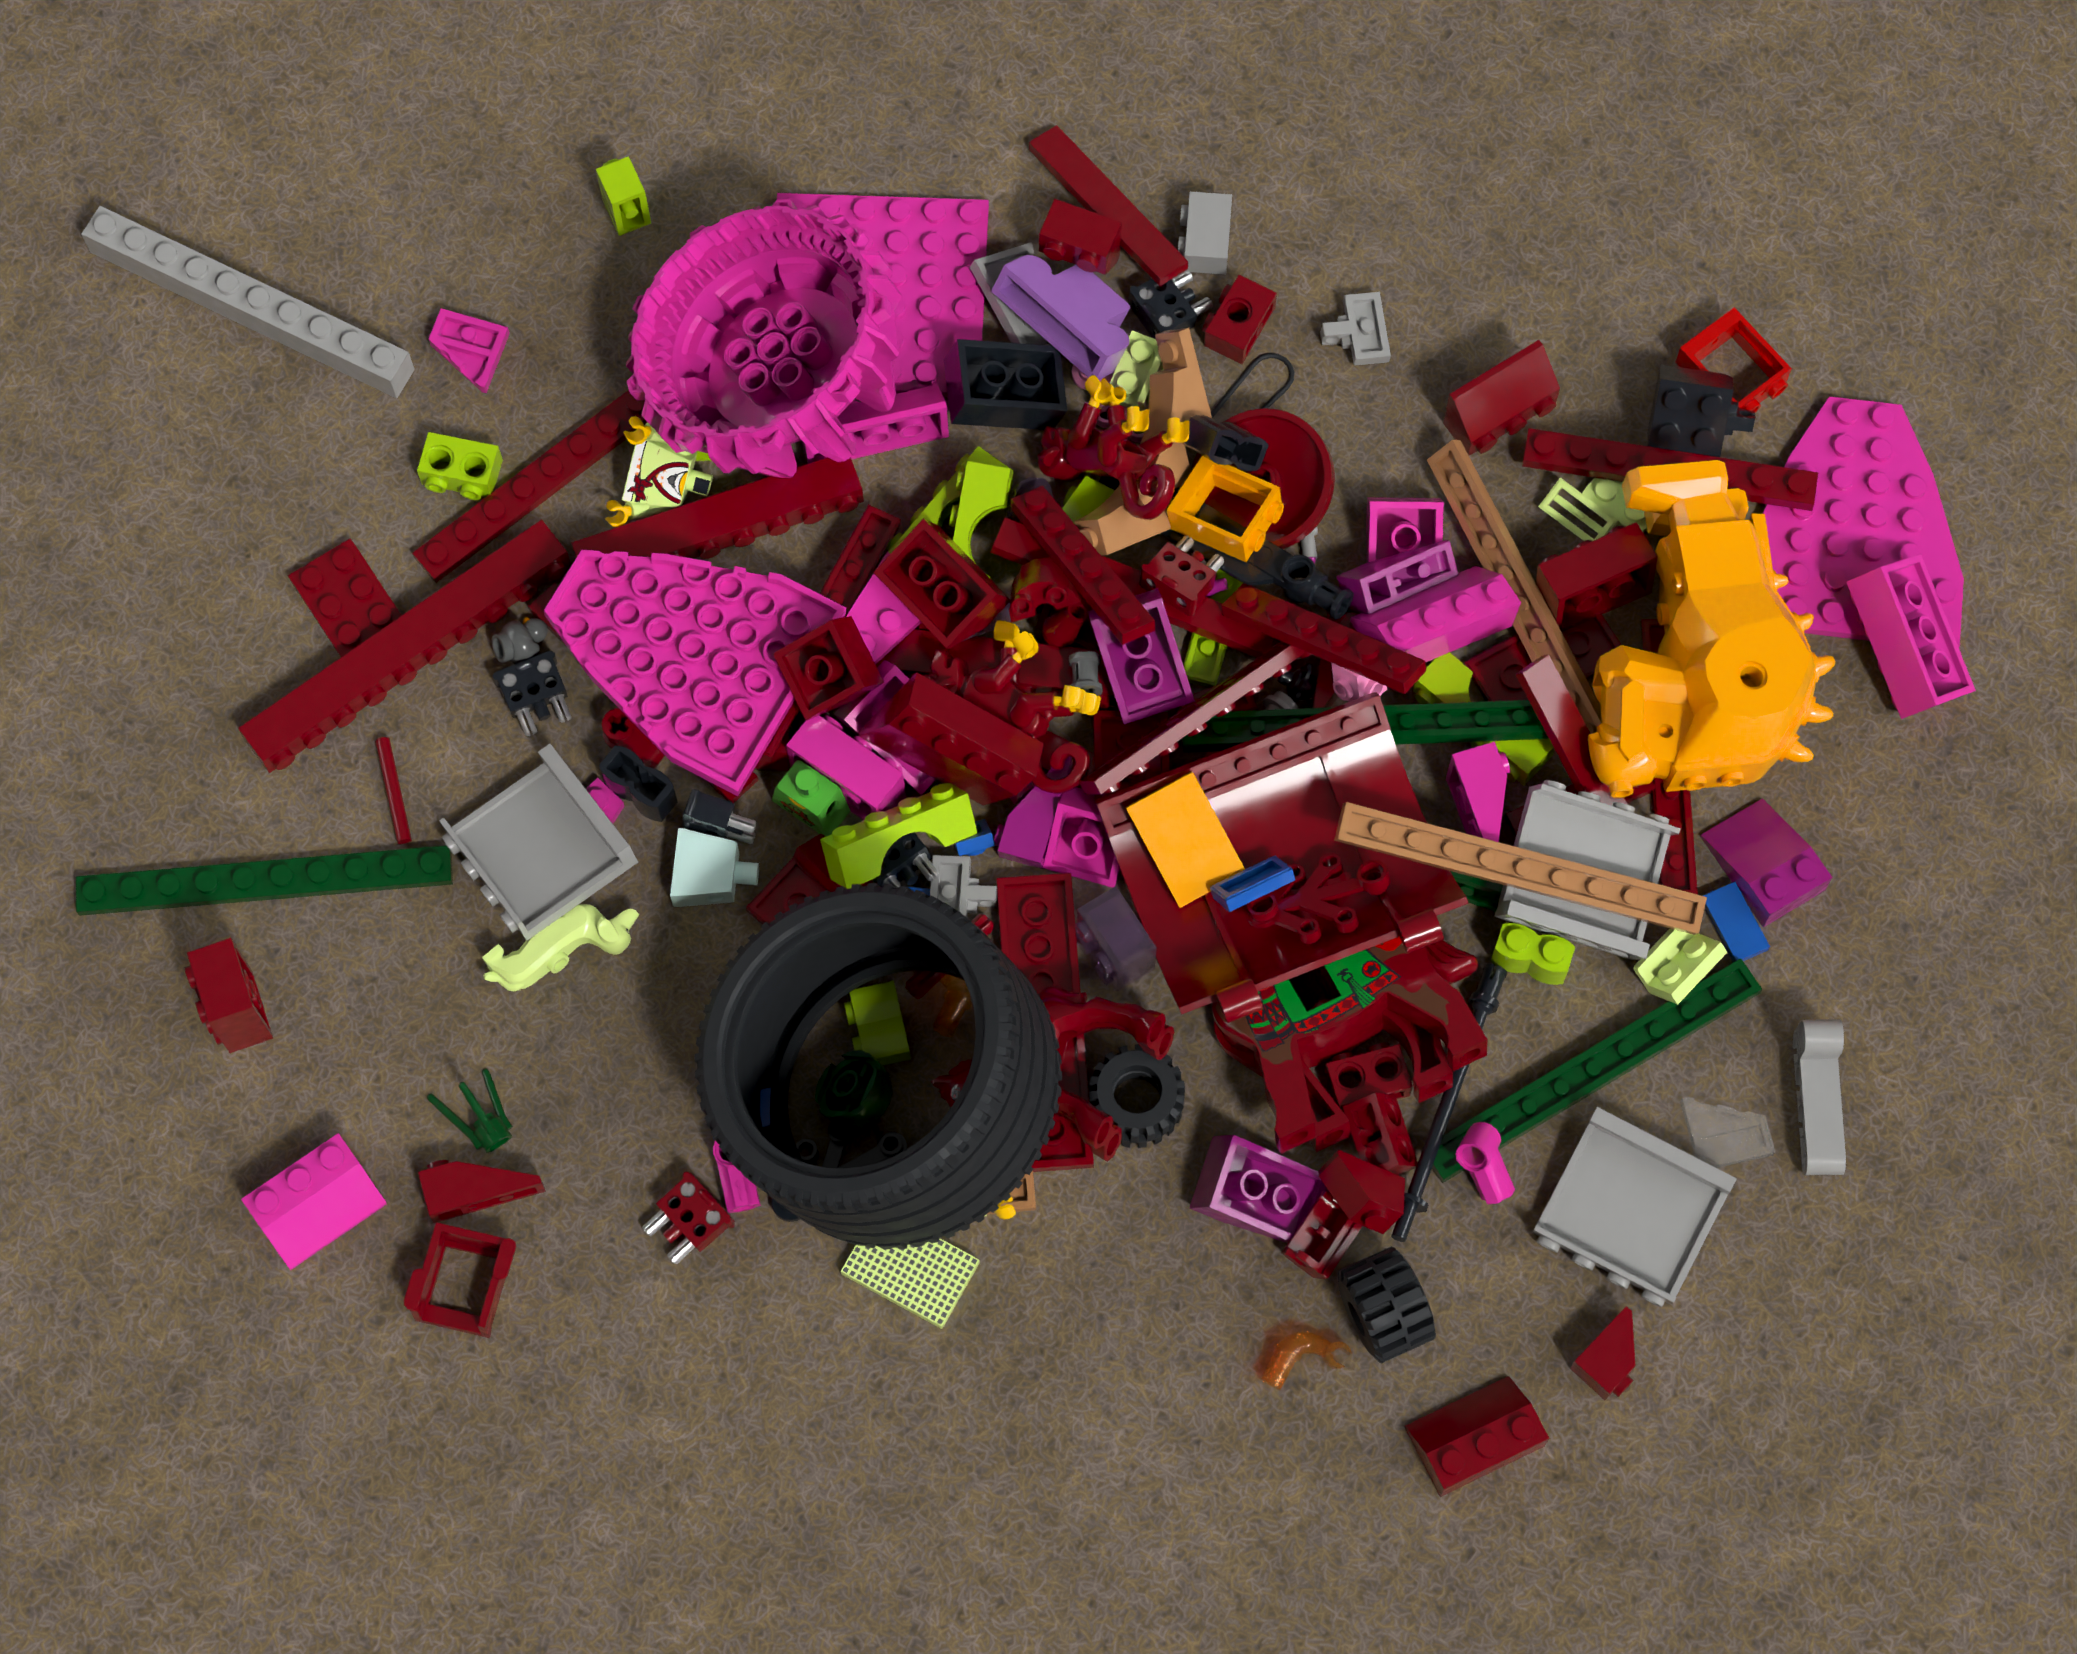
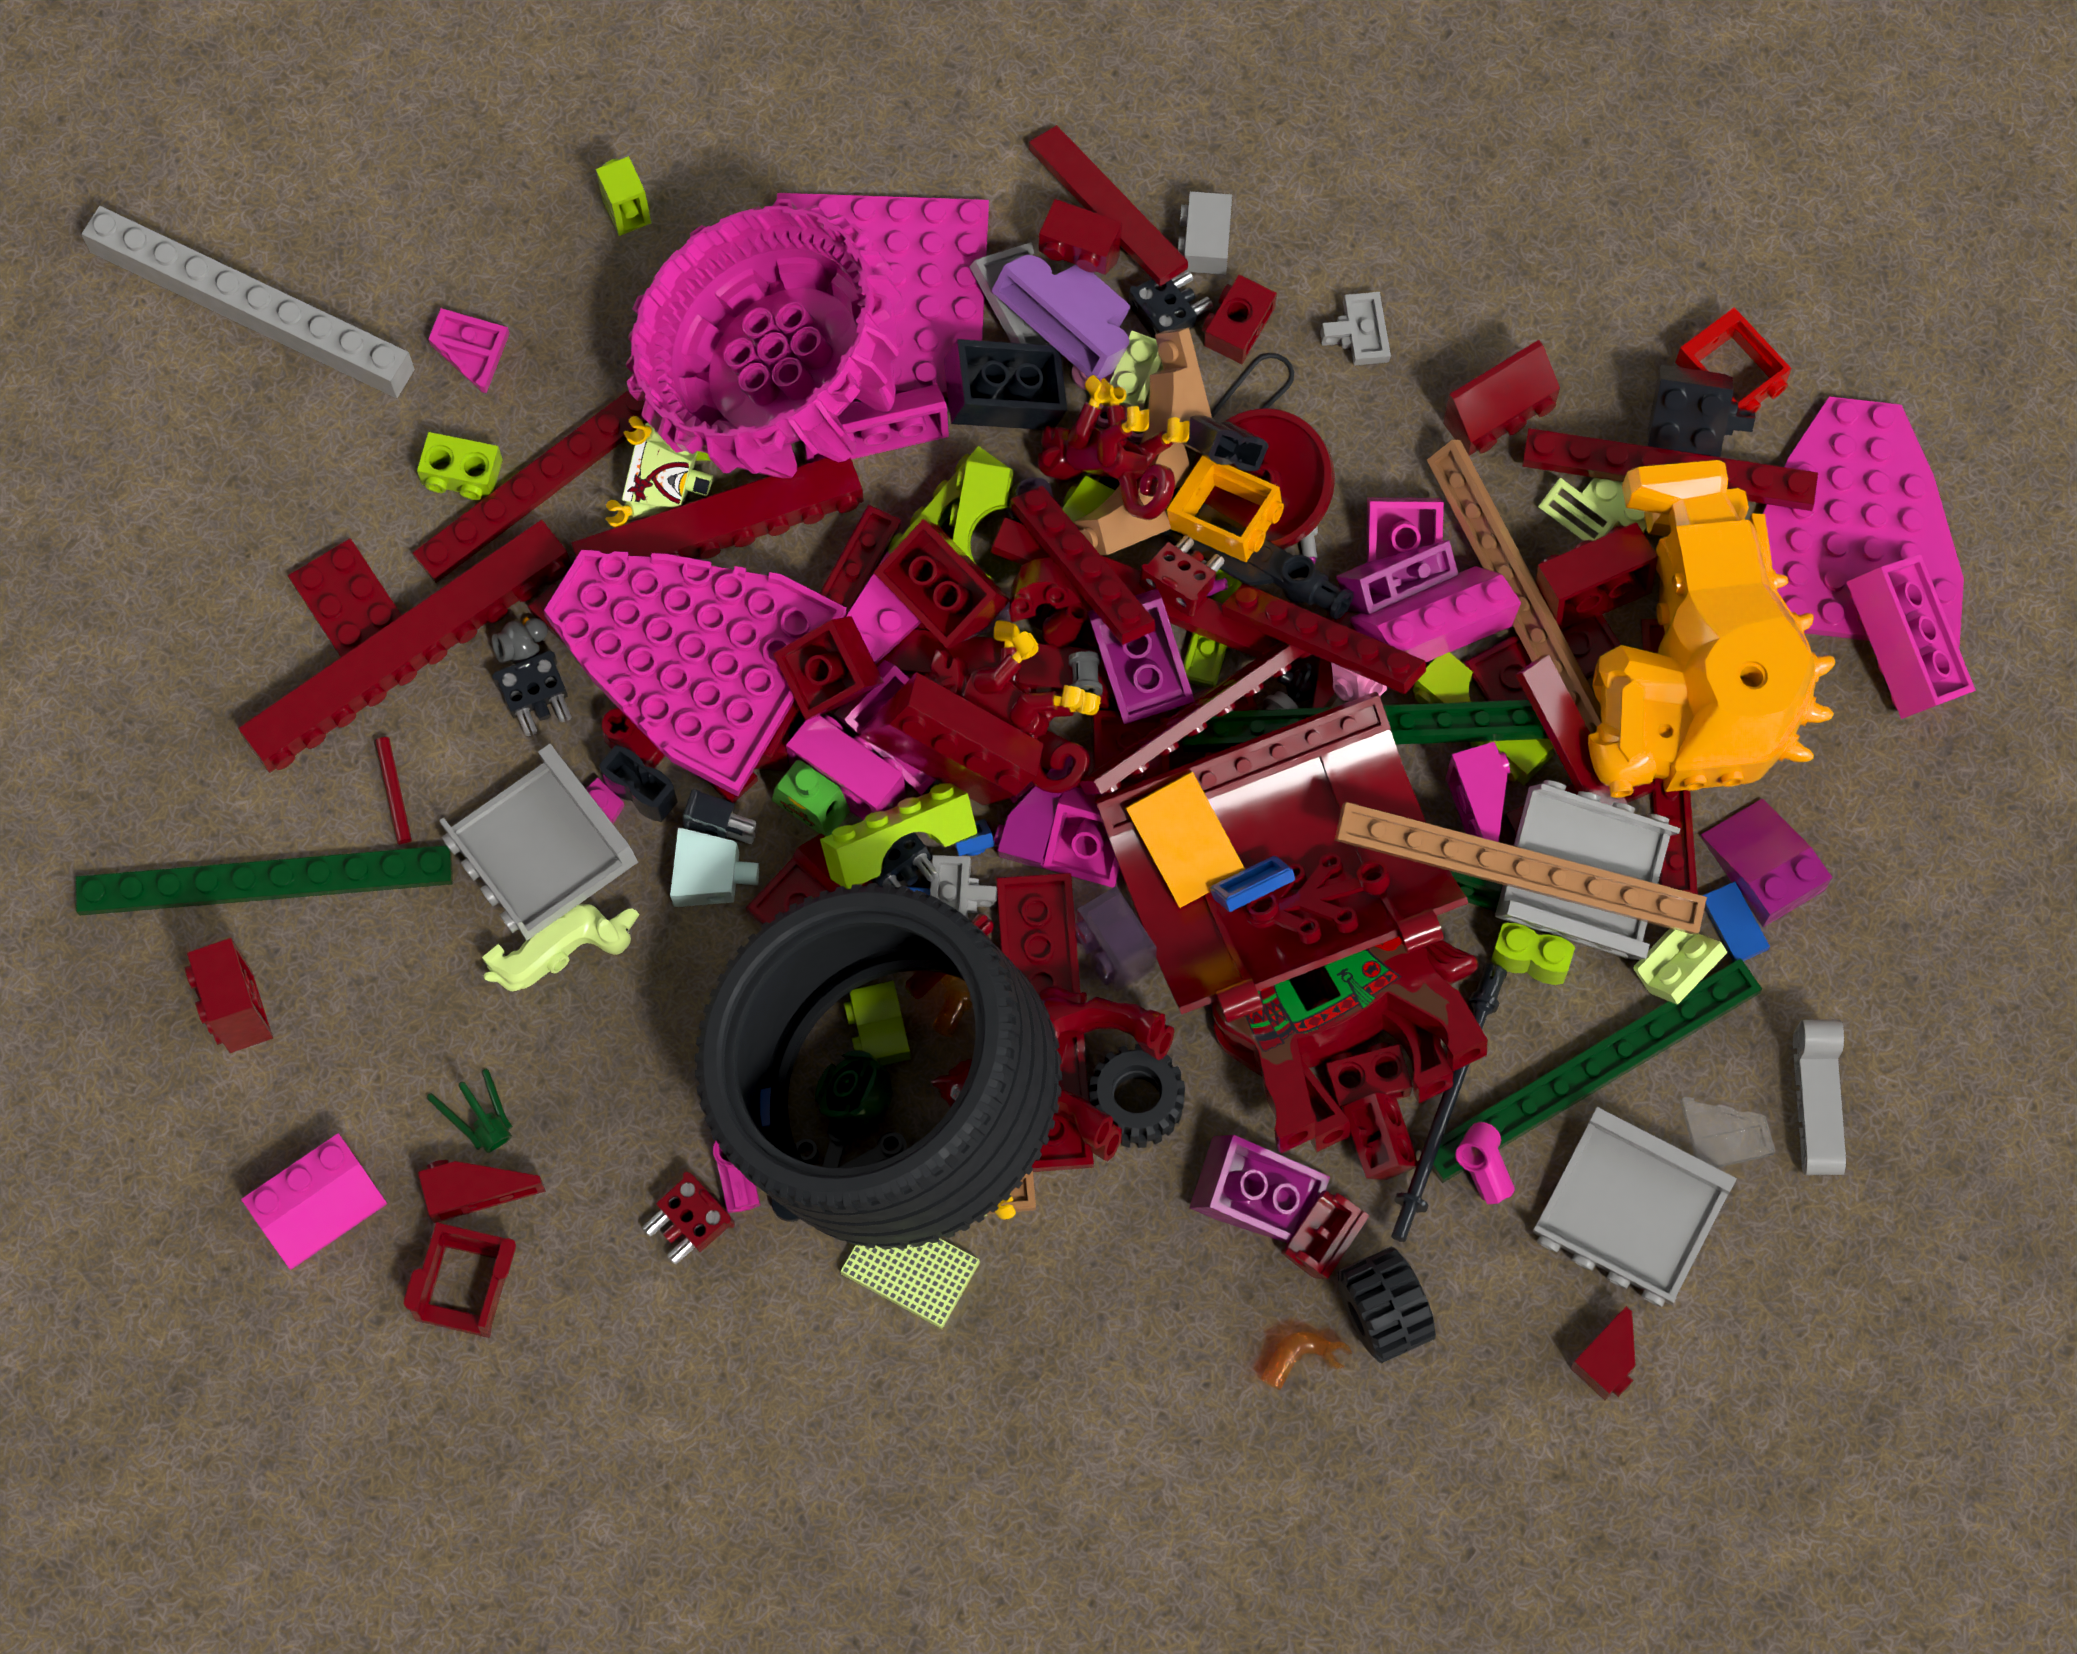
(1364, 1191): dark red slope -> none
(1477, 1435): dark red slope -> none

